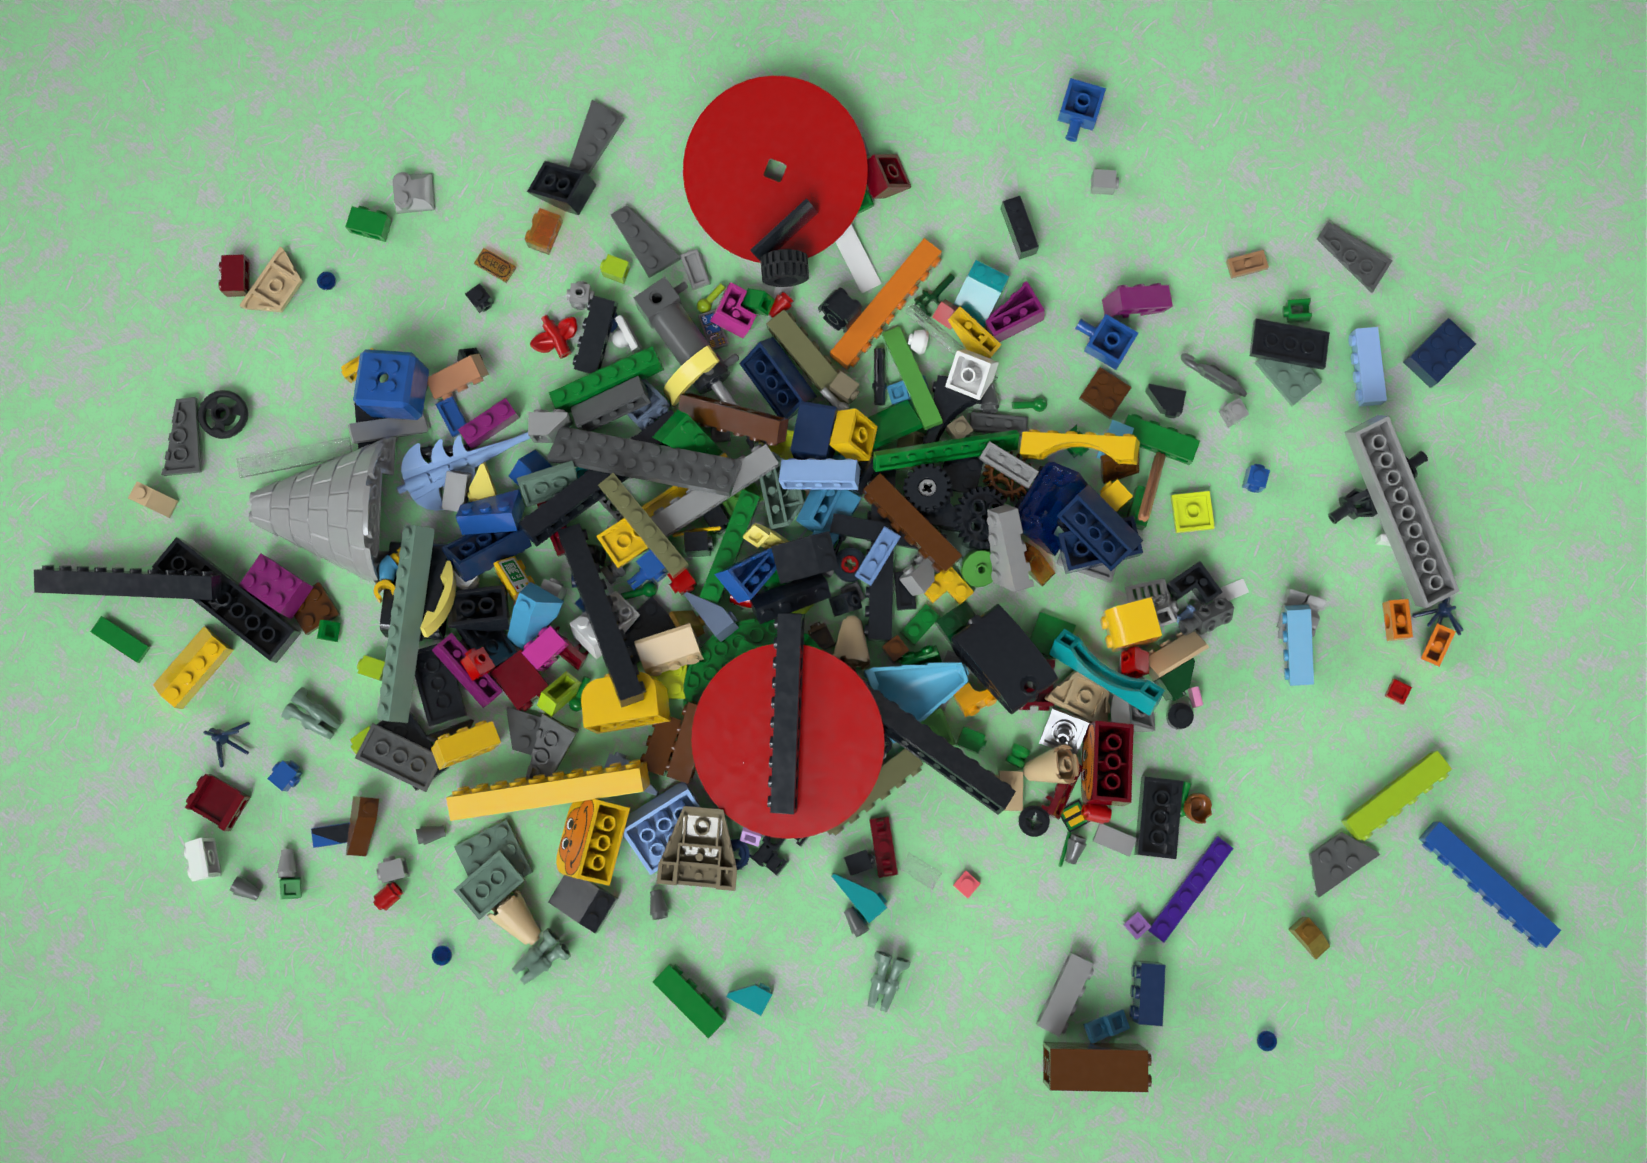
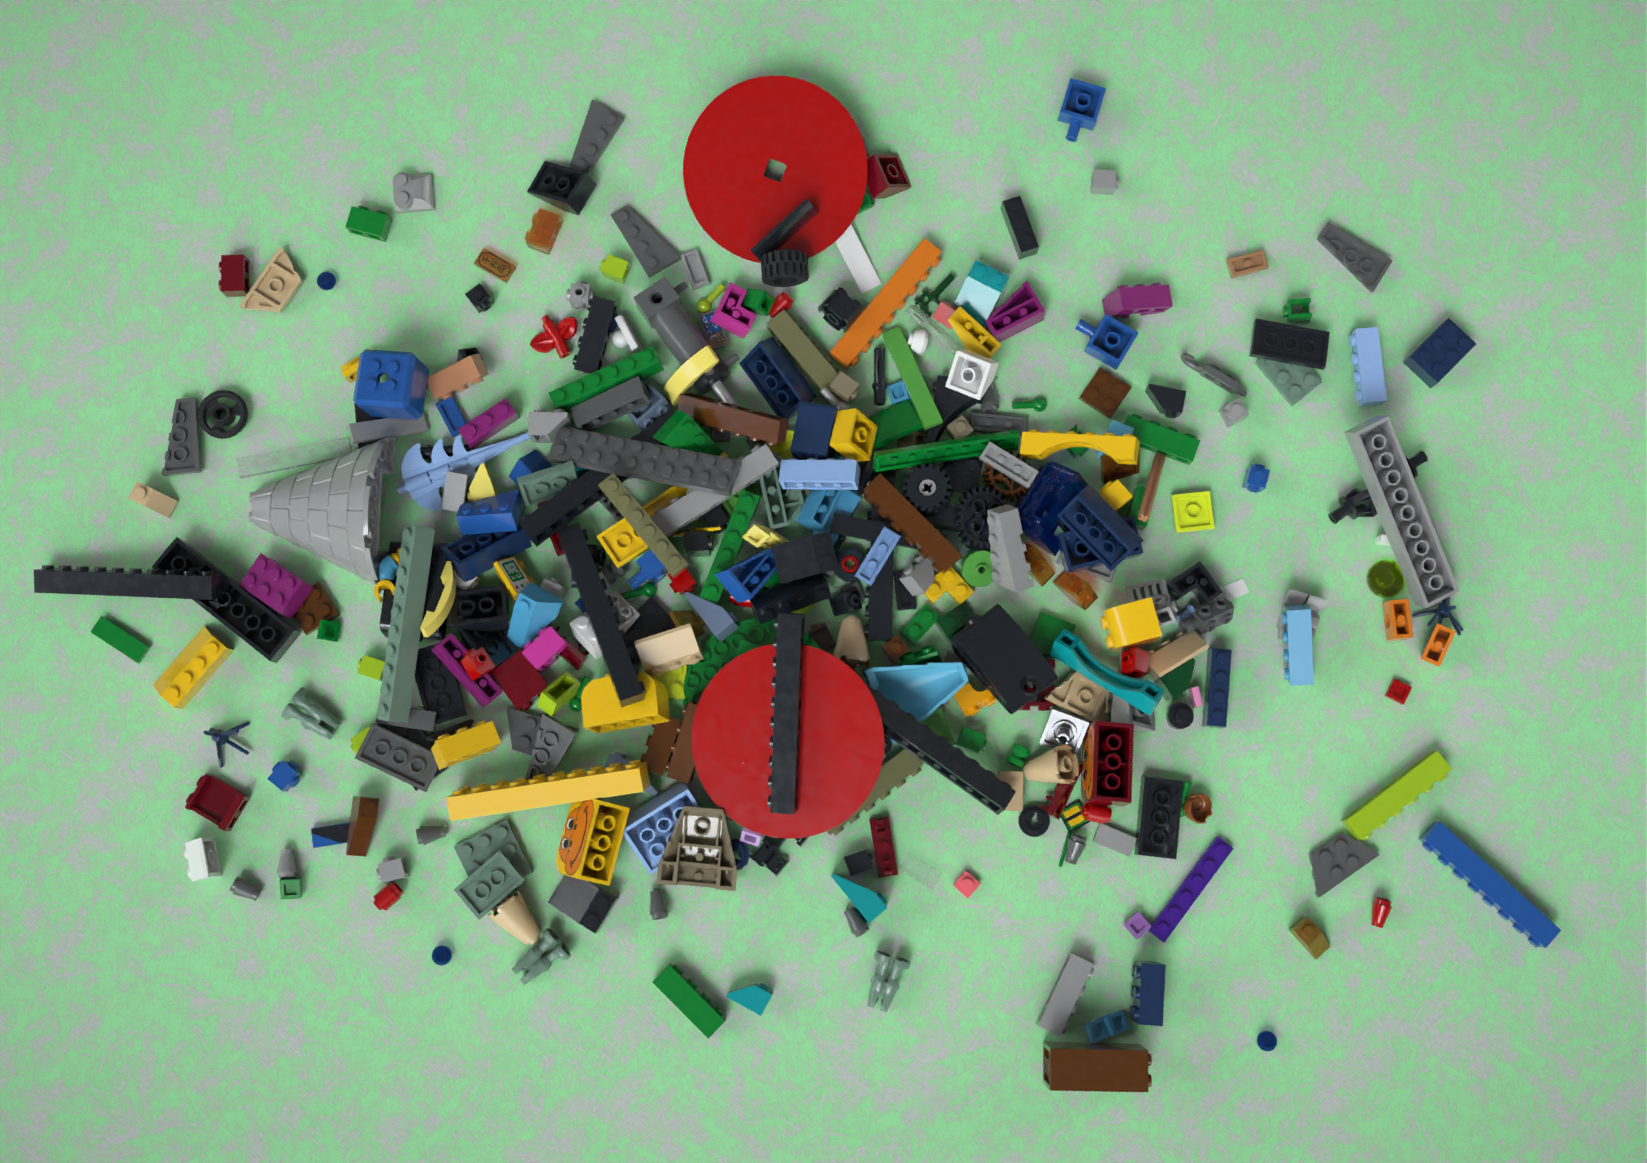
(417, 720): none -> dark grey tile
(1076, 590): none -> clear orange slope
(1216, 688): none -> dark blue brick
(1380, 911): none -> red cone
(1385, 579): none -> clear neon green tile

